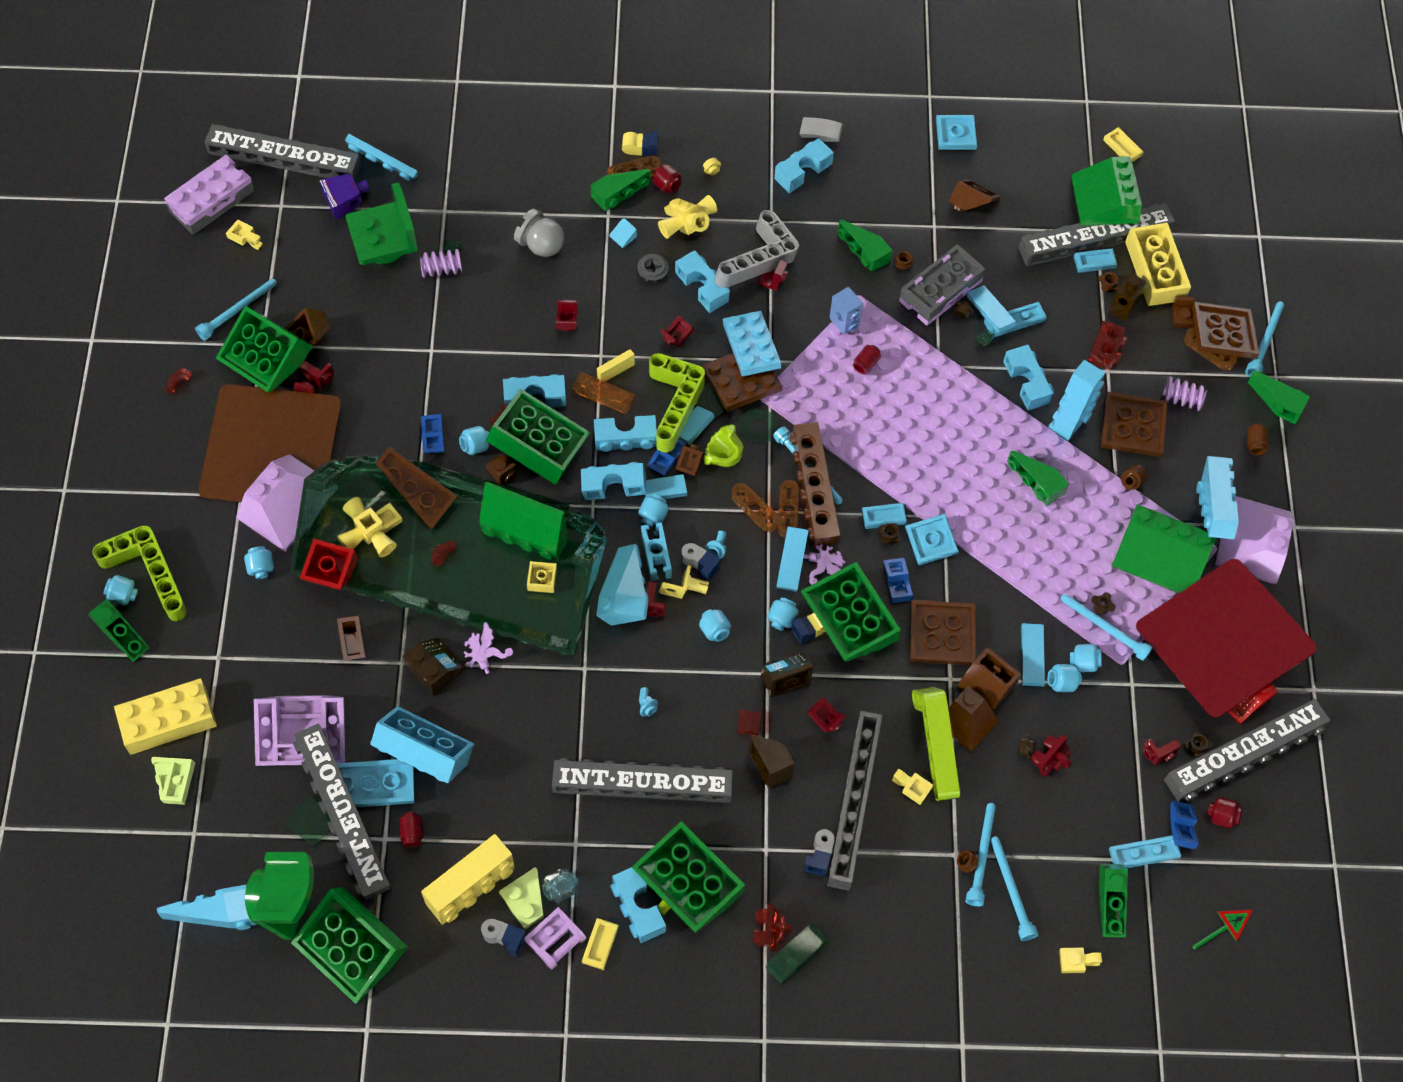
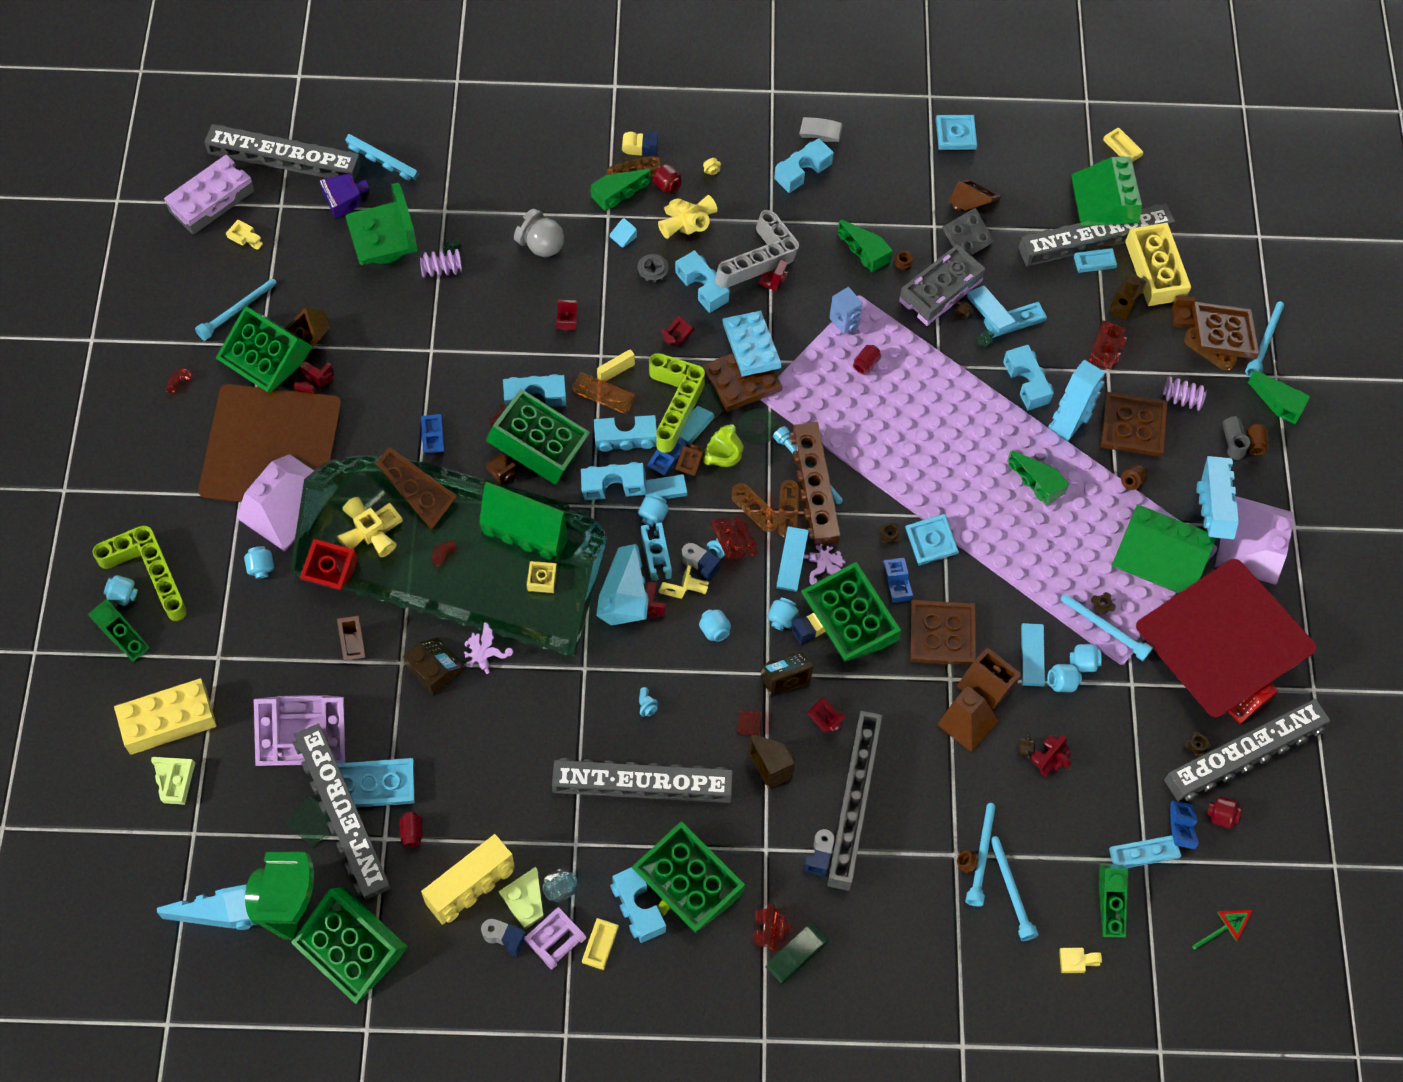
(422, 744): medium azure brick -> none
(474, 440): medium azure head -> none
(729, 538): none -> clear red plate
(883, 514): medium azure tile -> none
(915, 787): light yellow plate -> none
(939, 739): lime beam -> none
(968, 232): none -> dark grey plate
(1109, 277): reddish brown plate -> none
(1156, 755): dark red bracket -> none
(1235, 437): none -> dark grey piece

